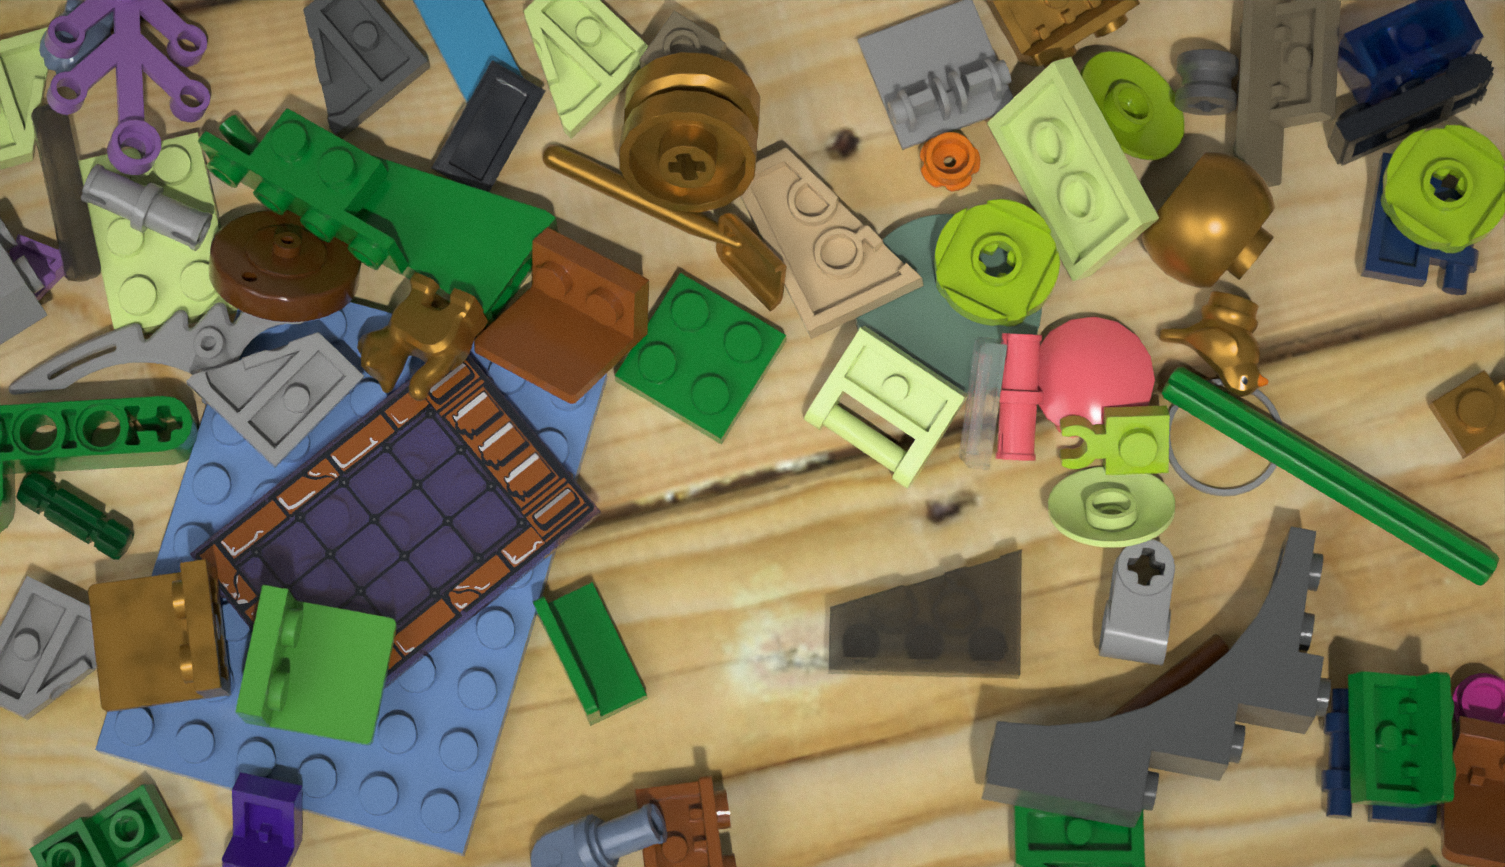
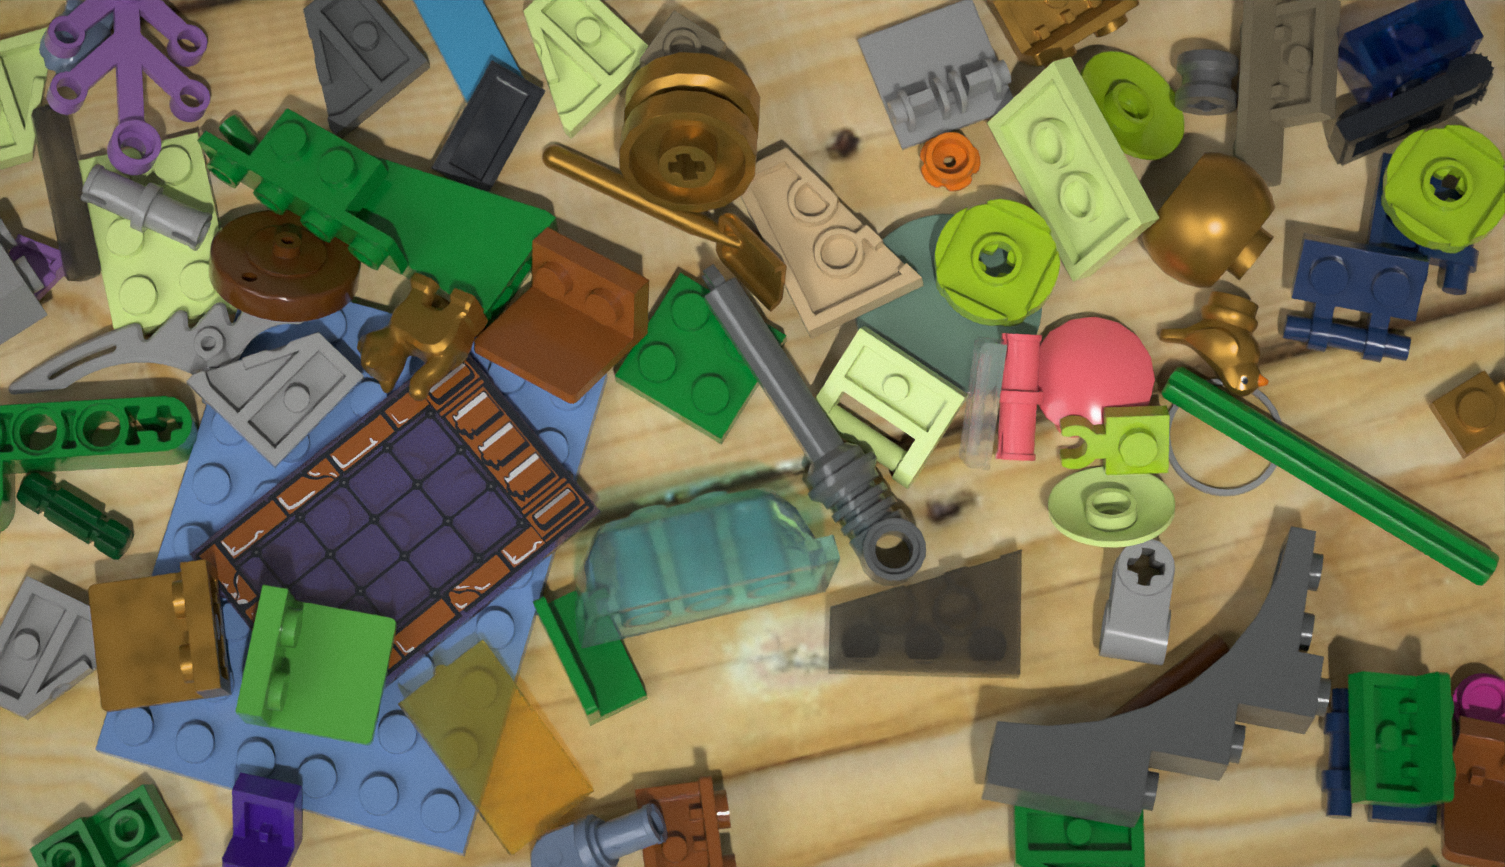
(496, 747): none -> clear yellow piece
(697, 564): none -> clear light blue windscreen
(838, 470): none -> dark grey piece
(1359, 279): none -> dark blue plate

